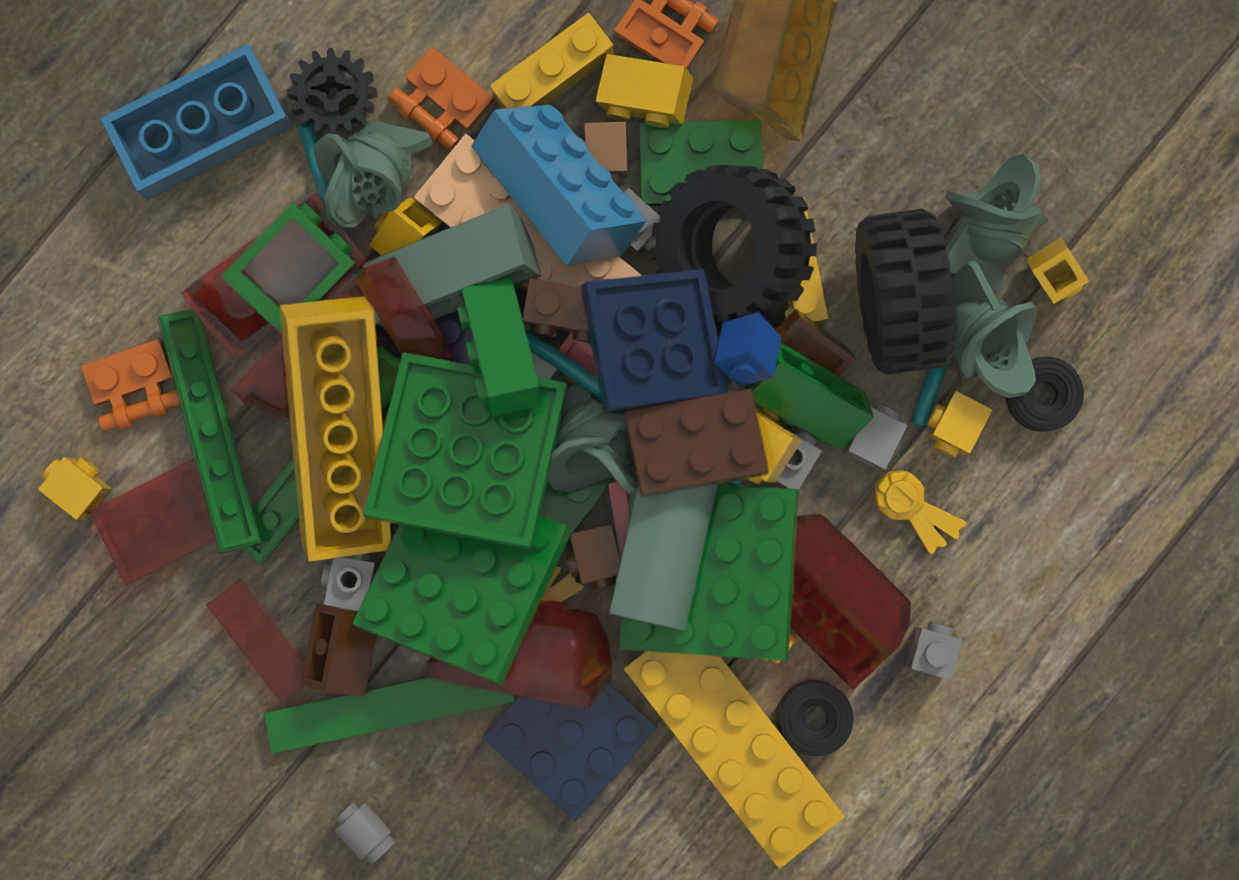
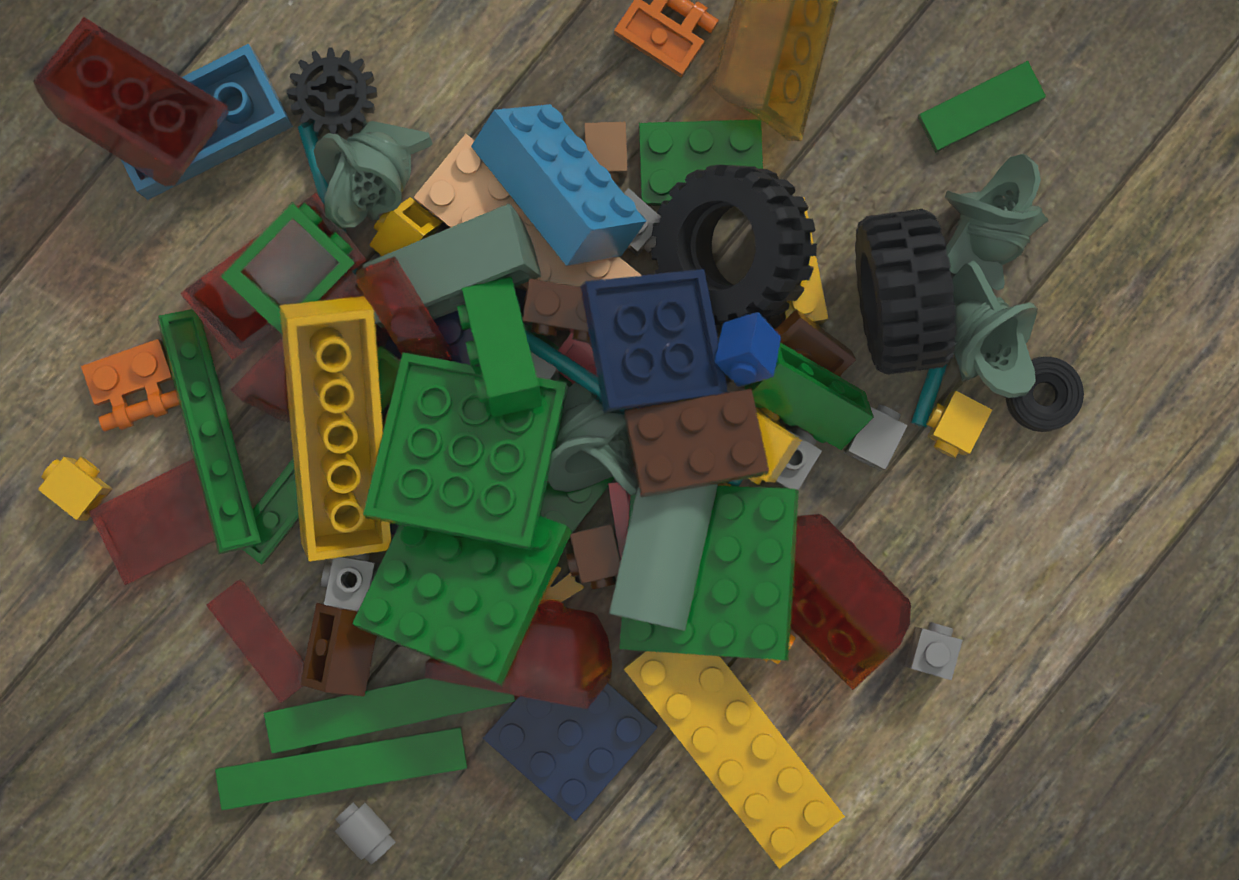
(128, 103): none -> clear red windscreen
(341, 768): none -> green tile
(448, 89): orange plate -> none
(554, 66): yellow brick -> none
(644, 90): yellow brick -> none
(832, 734): black tyre -> none
(901, 497): yellow piece -> none
(981, 106): none -> green tile
(1057, 271): yellow brick -> none

